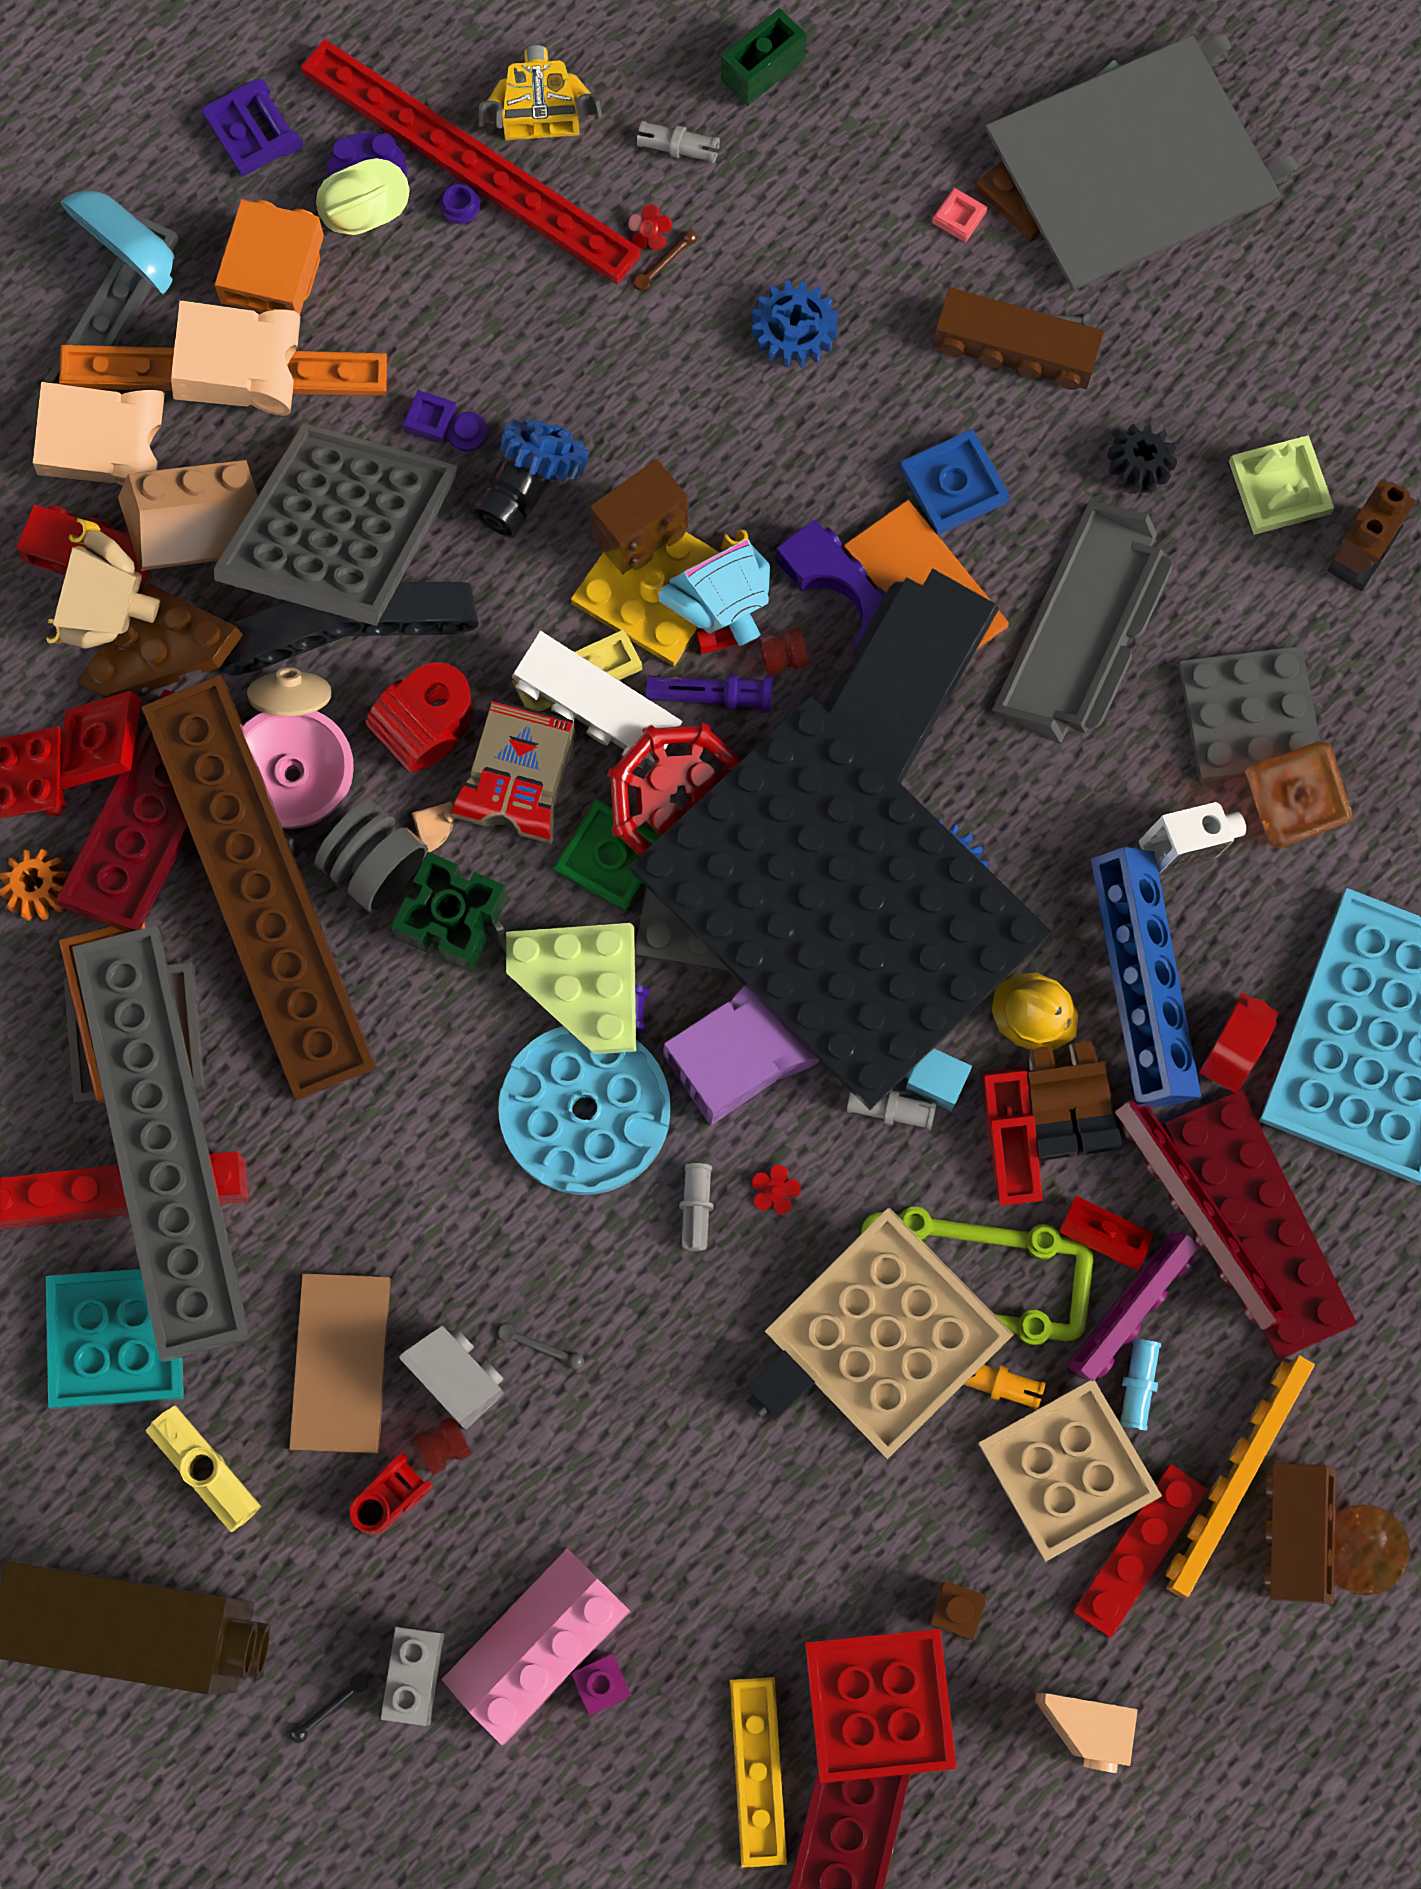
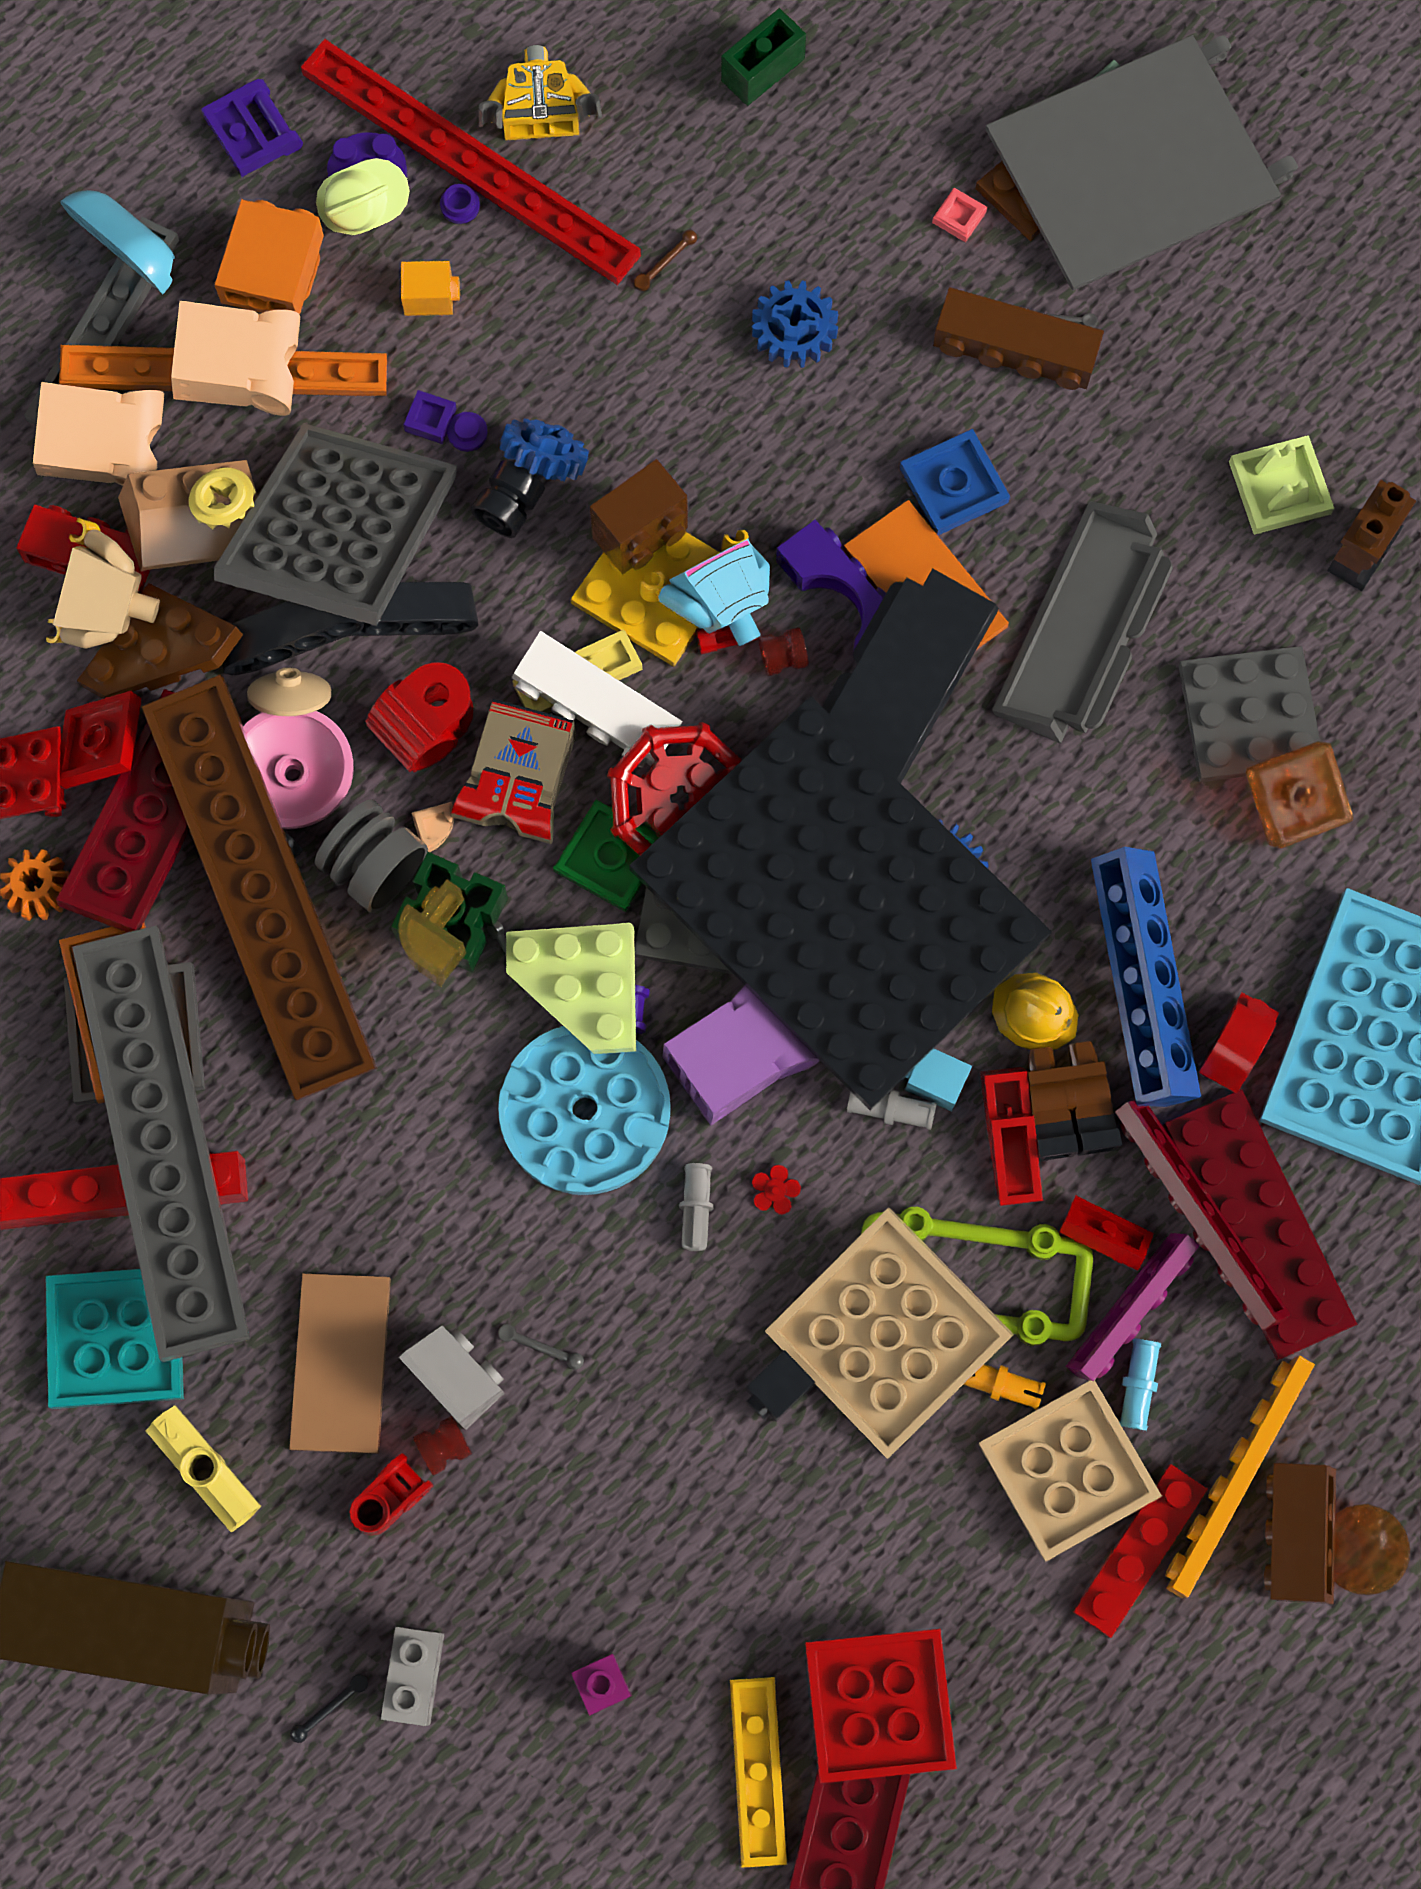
(225, 482): none -> light yellow gear
(422, 934): none -> clear yellow brick
(428, 288): none -> light orange brick
(535, 1646): bright pink slope -> none
(649, 228): red plant -> none
(678, 141): light grey pin -> none
(736, 691): dark purple pin -> none
(957, 1610): reddish brown brick -> none
(1092, 1729): light nougat slope -> none
(1135, 469): black gear -> none
(1191, 836): white torso -> none

